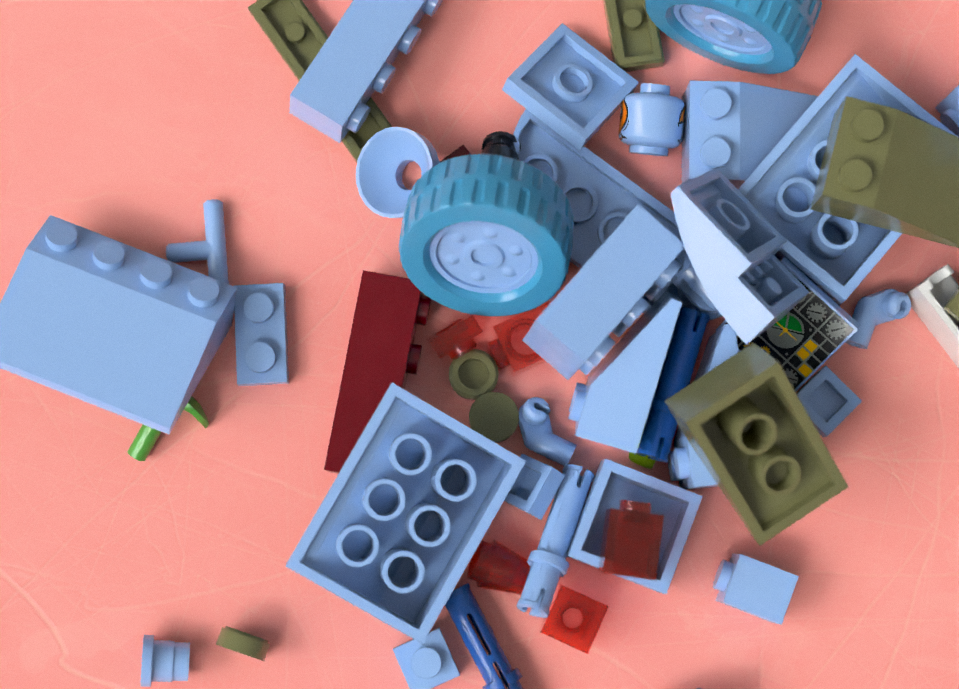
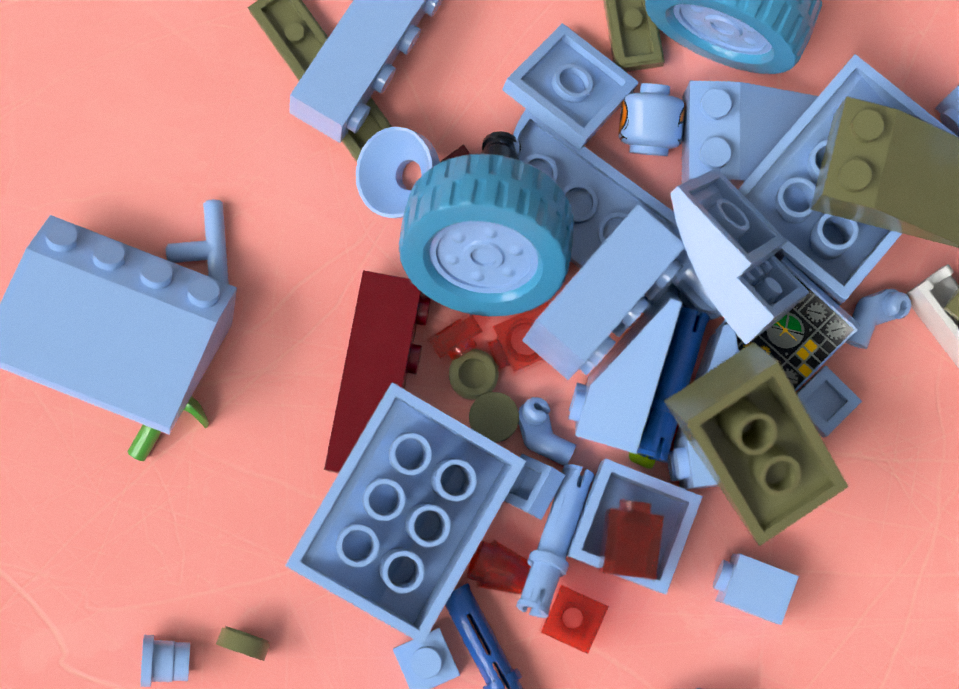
(261, 334): light blue plate -> none

